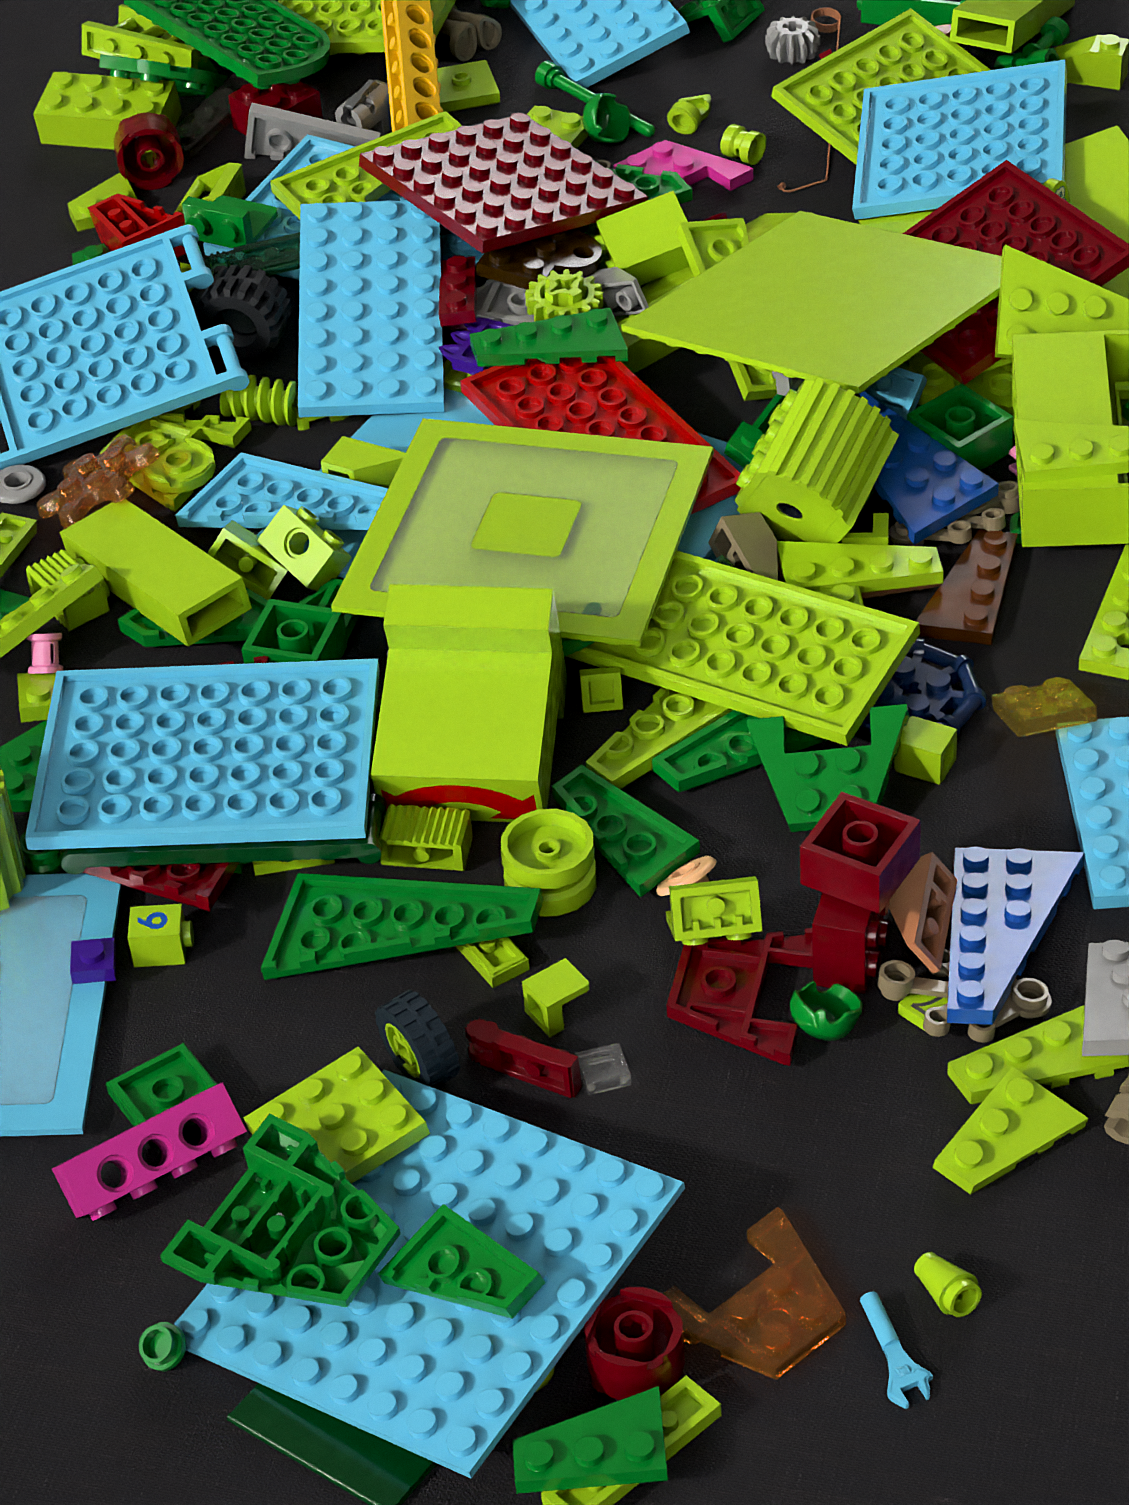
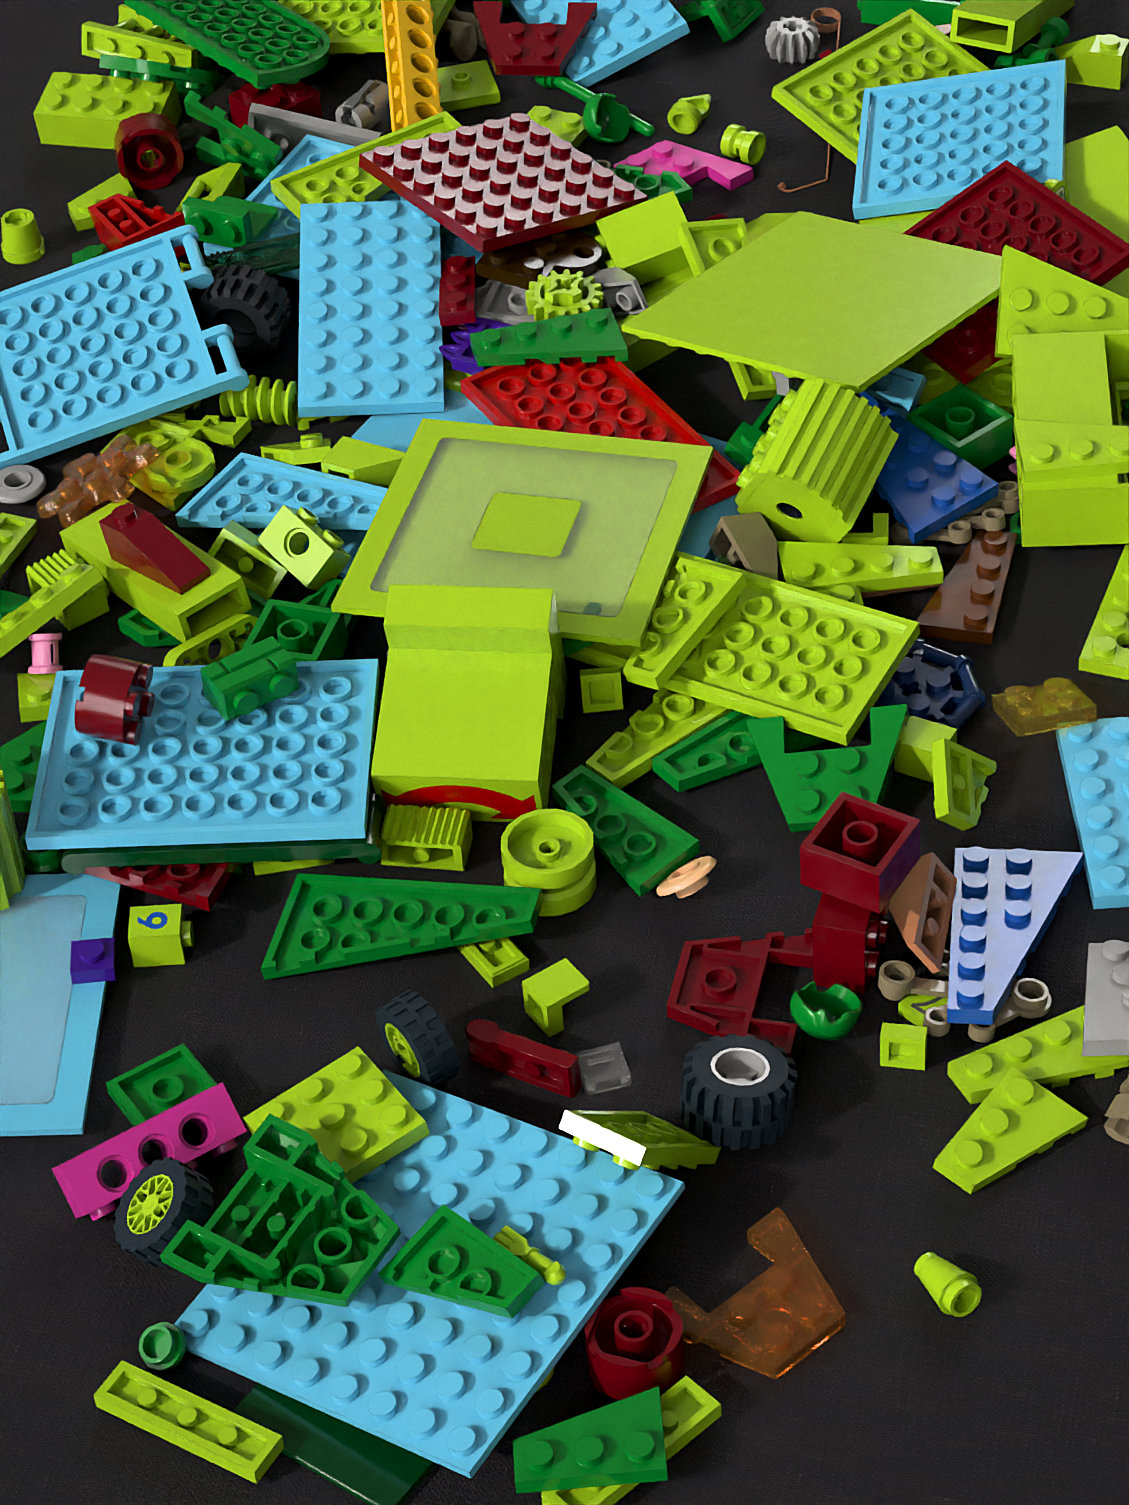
(21, 237): none -> lime piece
(114, 699): none -> dark red brick
(151, 549): none -> dark red slope
(158, 1207): none -> black wheel
(189, 1421): none -> lime plate
(198, 646): none -> lime beam
(243, 146): none -> green wing
(249, 678): none -> green brick
(310, 449): none -> lime wing
(532, 47): none -> dark red wing
(551, 1271): none -> lime piece
(638, 1139): none -> lime plate
(686, 615): none -> lime wing
(714, 910): lime bracket -> none
(738, 1091): none -> black wheel
(903, 1046): none -> lime plate
(903, 1371): medium azure piece -> none
(959, 783): none -> lime wing

